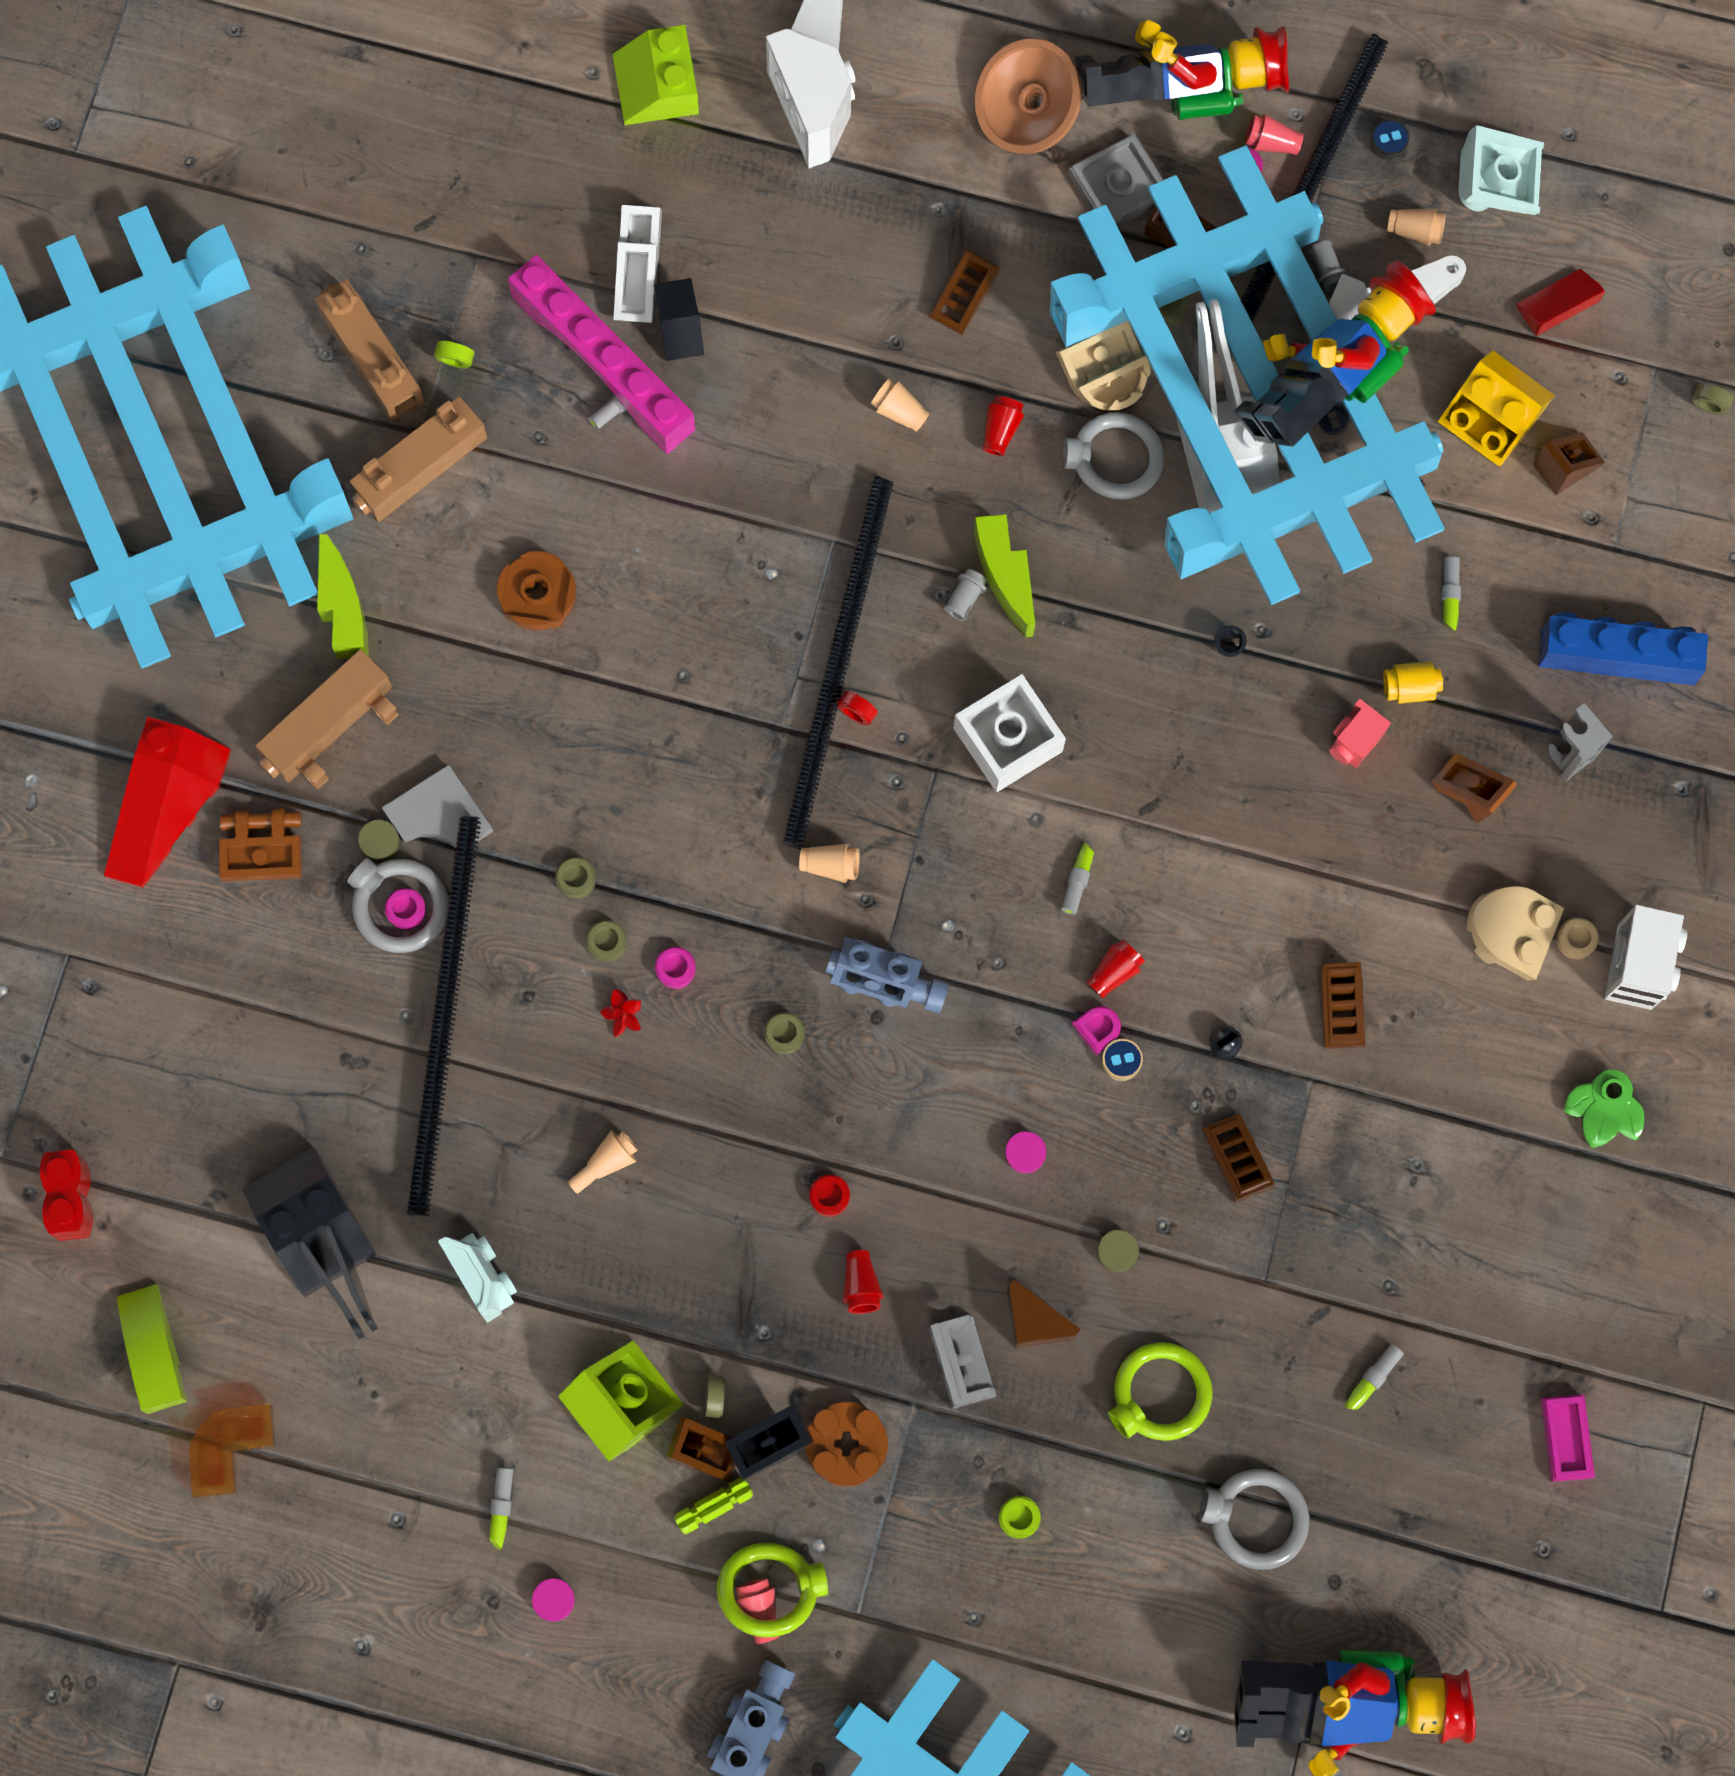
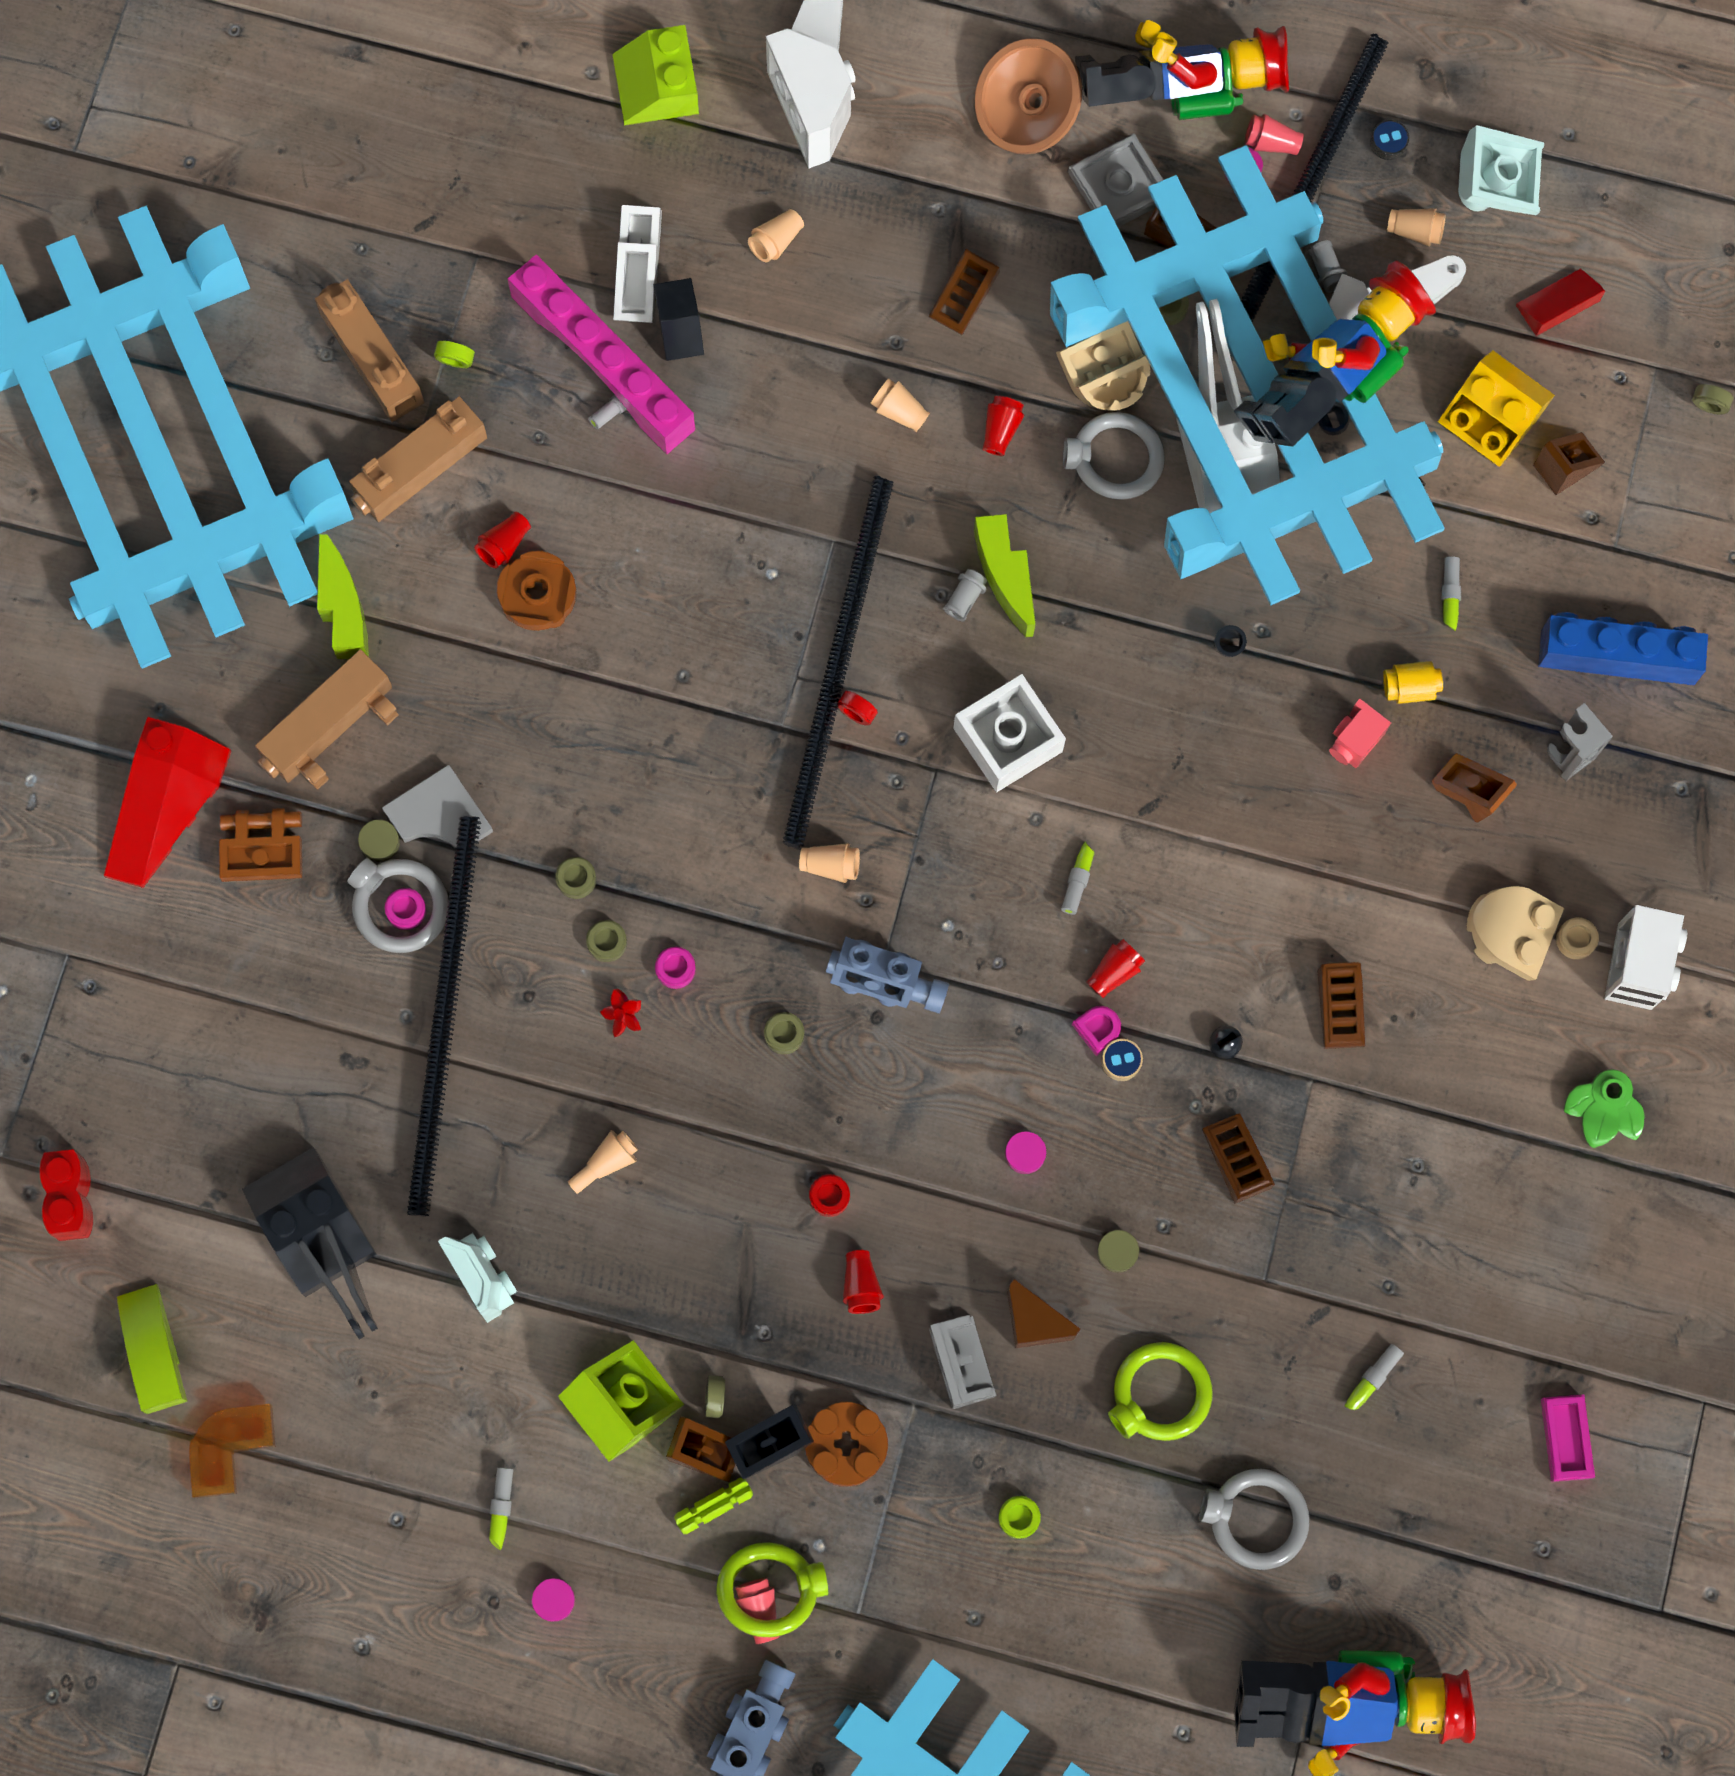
(501, 541): none -> red cone
(775, 235): none -> light nougat cone

